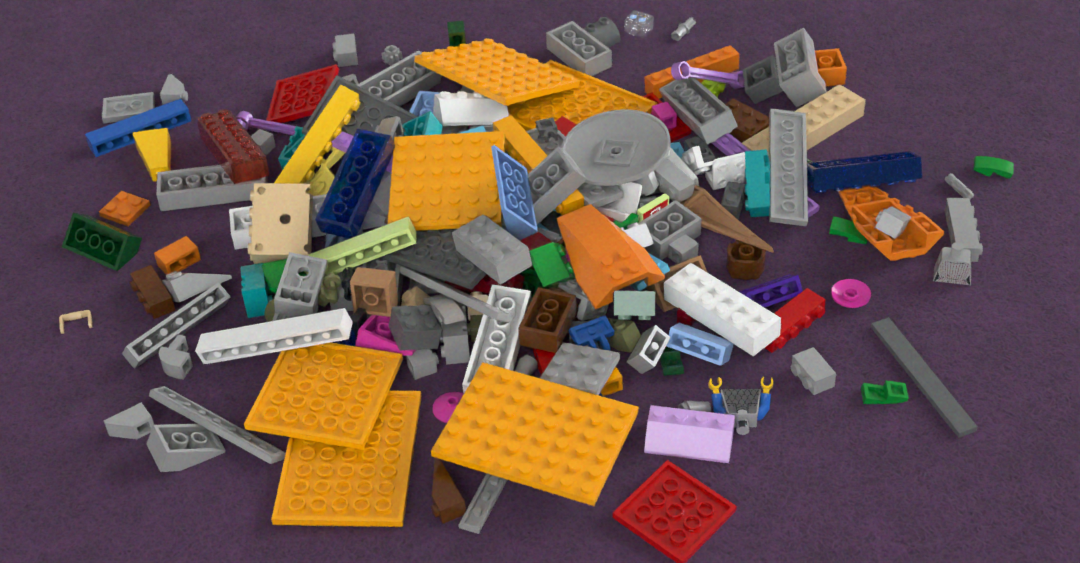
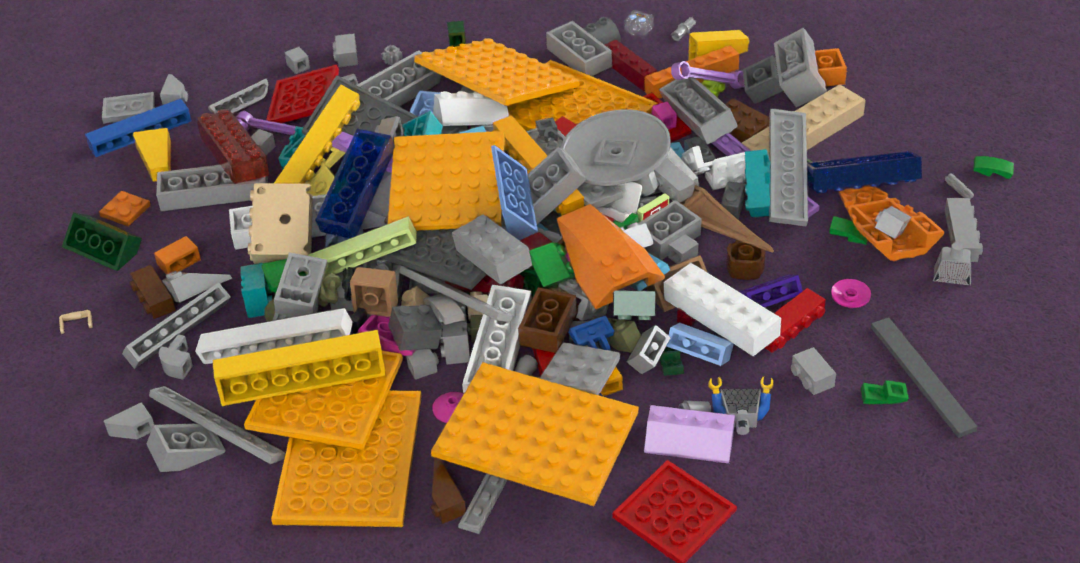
(242, 98): none -> light grey brick
(297, 60): none -> light grey brick
(298, 367): none -> yellow brick
(629, 64): none -> dark red brick
(706, 42): none -> yellow slope

